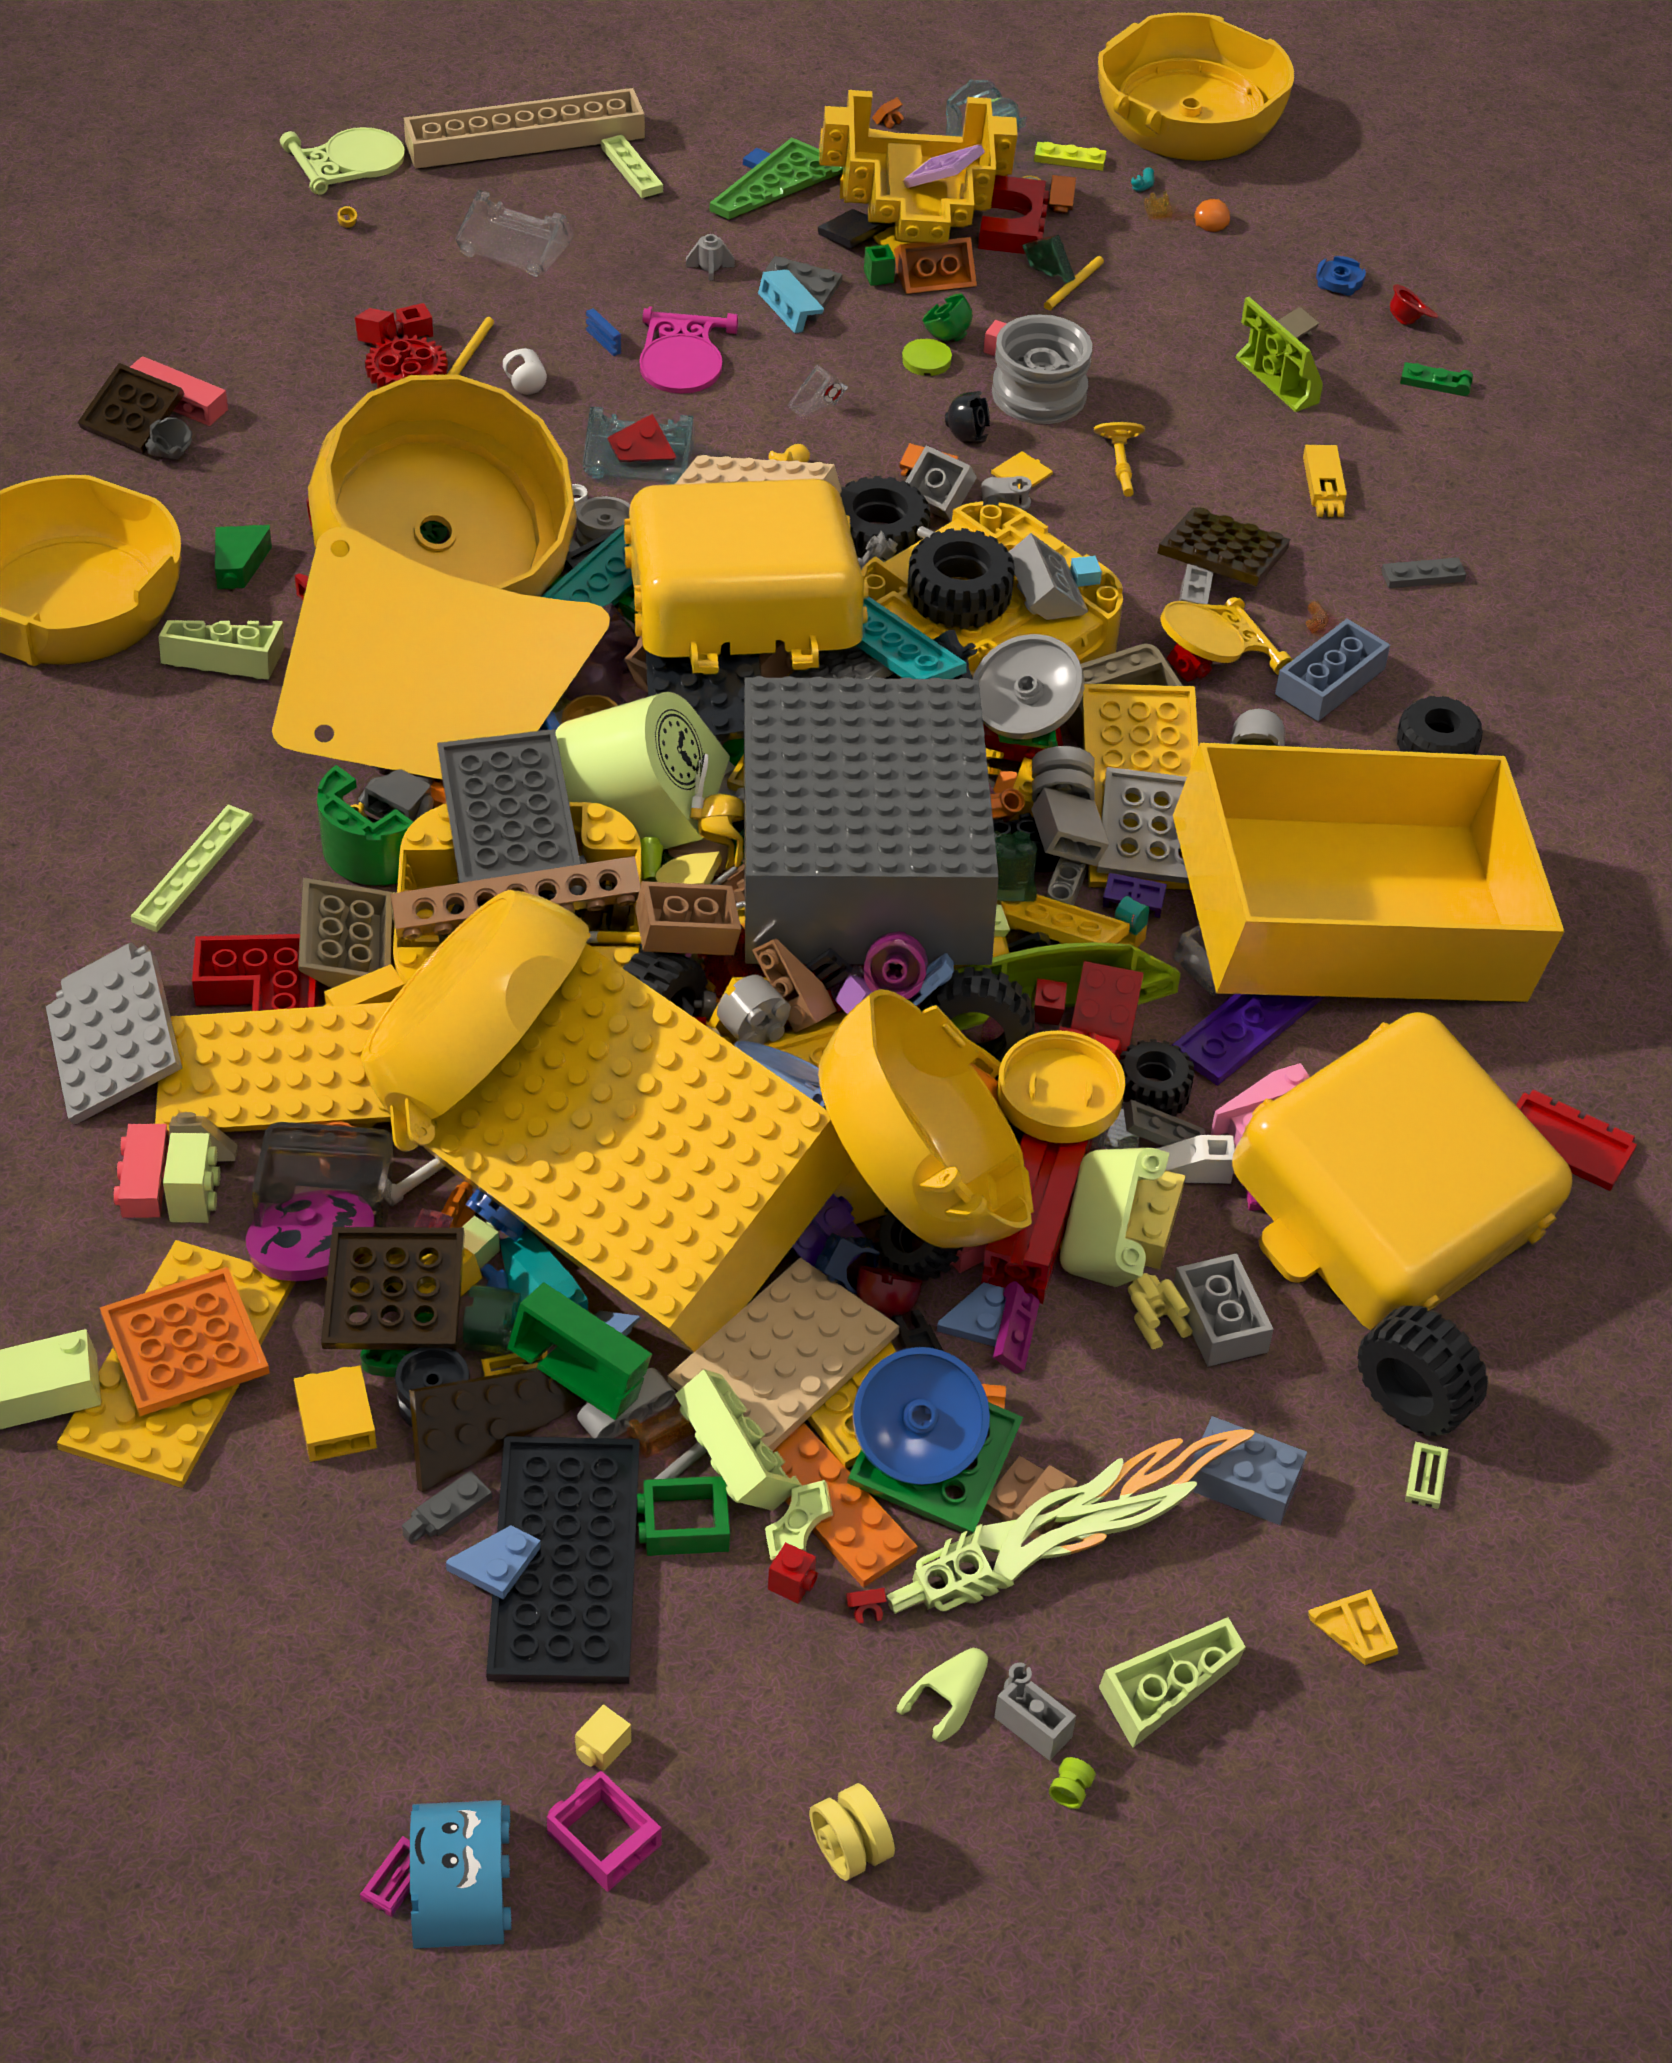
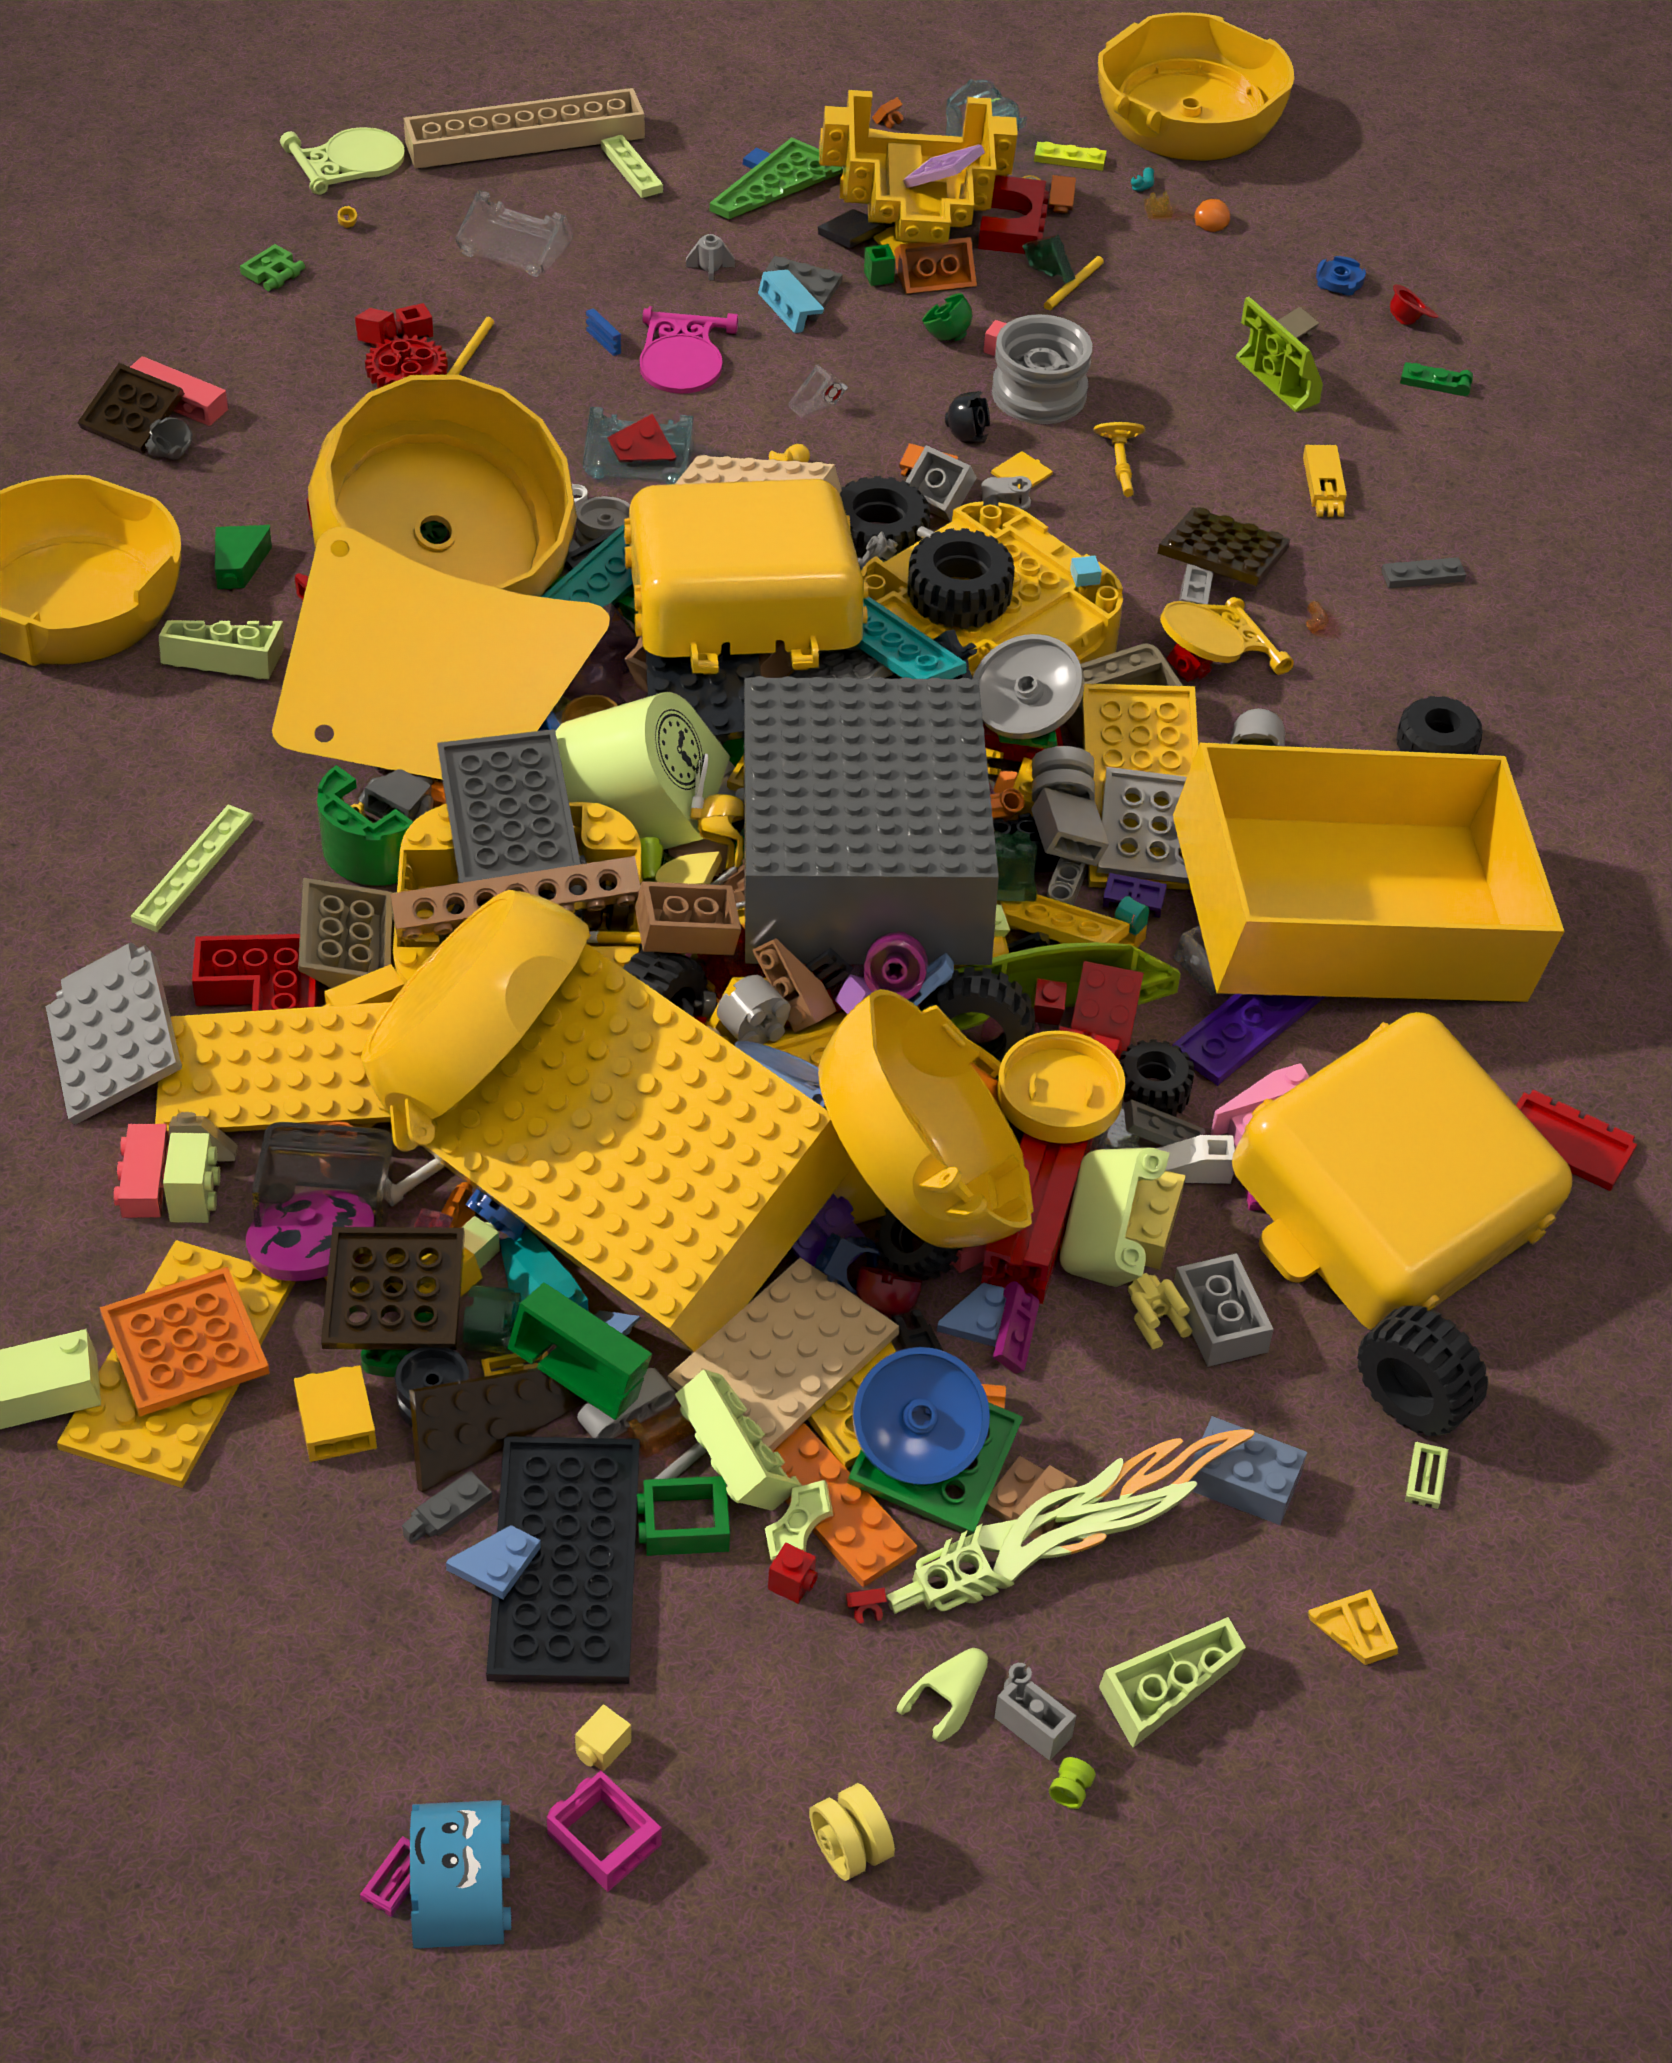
(268, 263): none -> bright green plate
(494, 1277): blue bar -> none
(528, 377): white helmet -> none
(926, 357): lime tile -> none
(1046, 580): light grey slope -> none
(1332, 669): sand blue brick -> none

